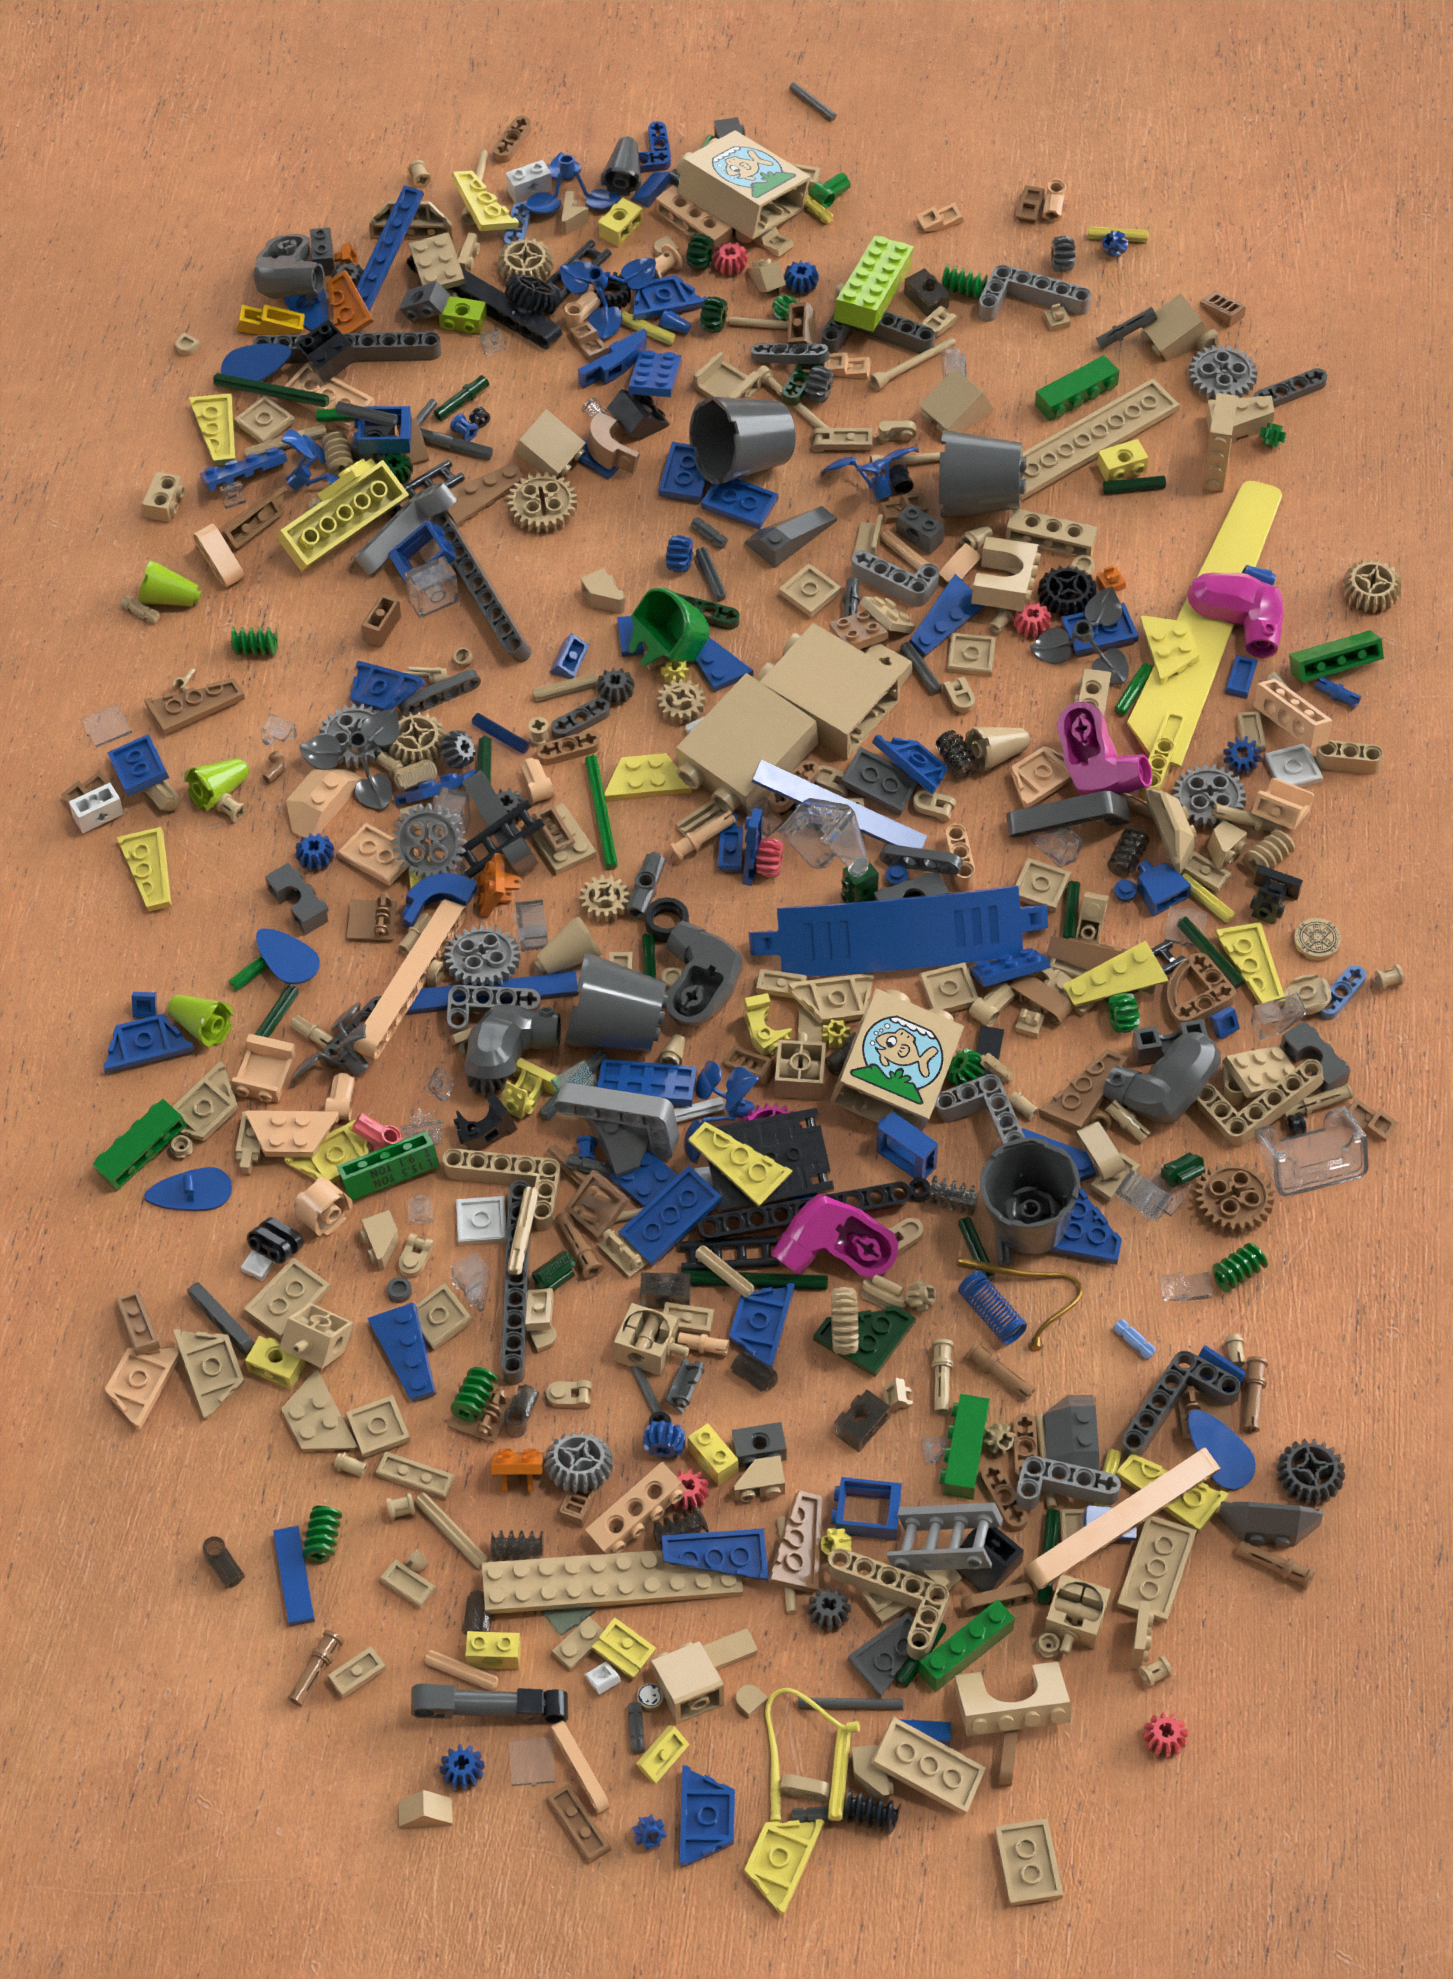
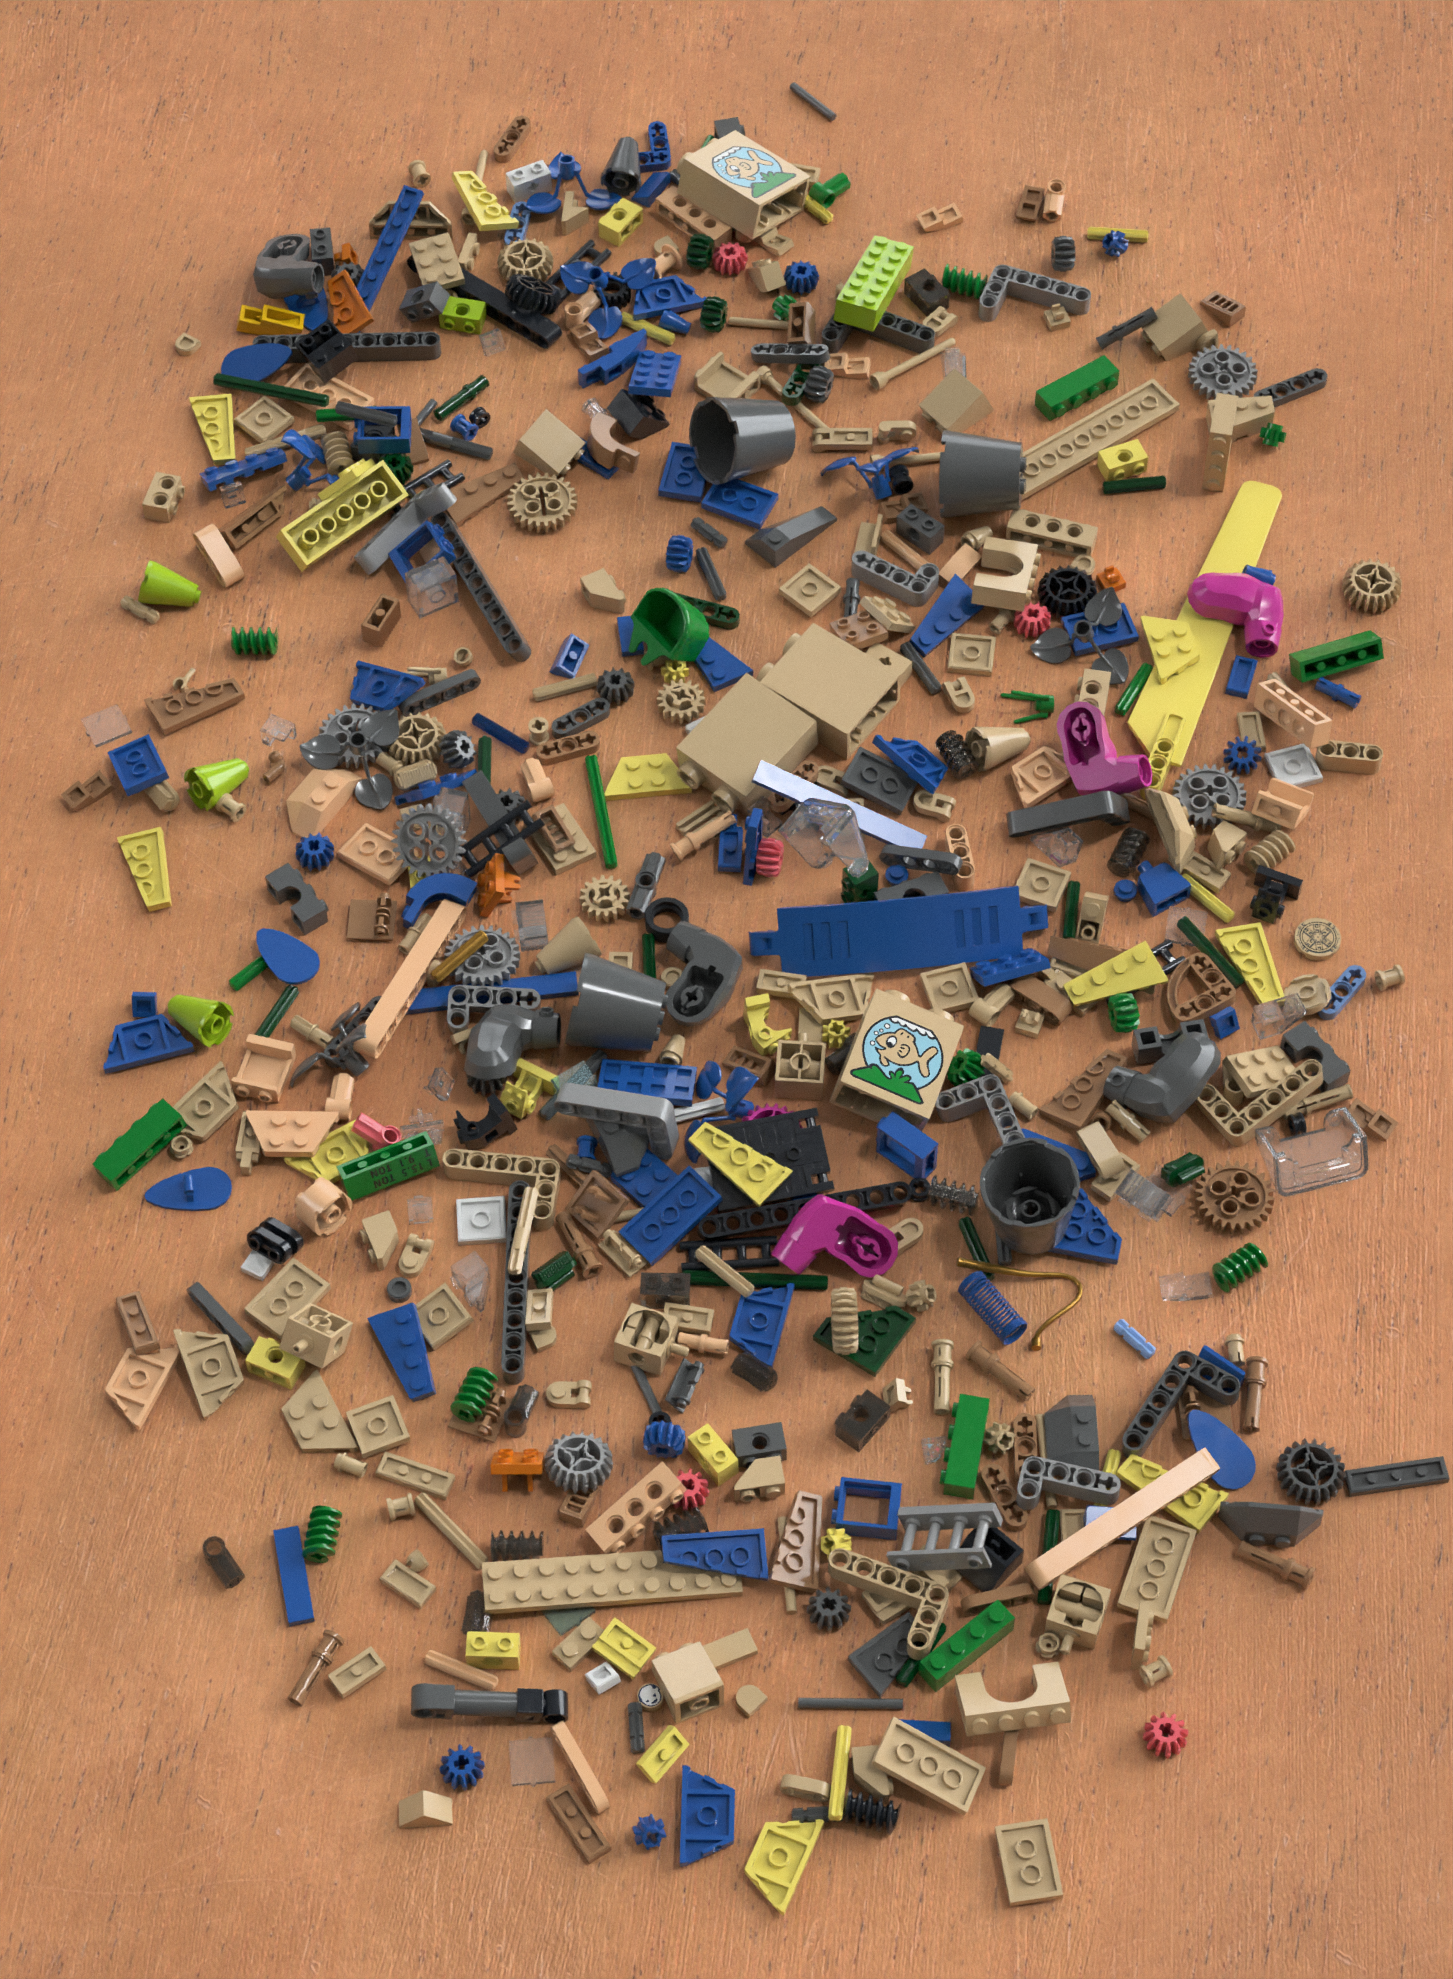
(96, 807): white brick -> none
(459, 956): none -> pearl gold axle
(775, 1815): light yellow piece -> none
(1042, 703): none -> green plant
(1396, 1476): none -> dark grey tile

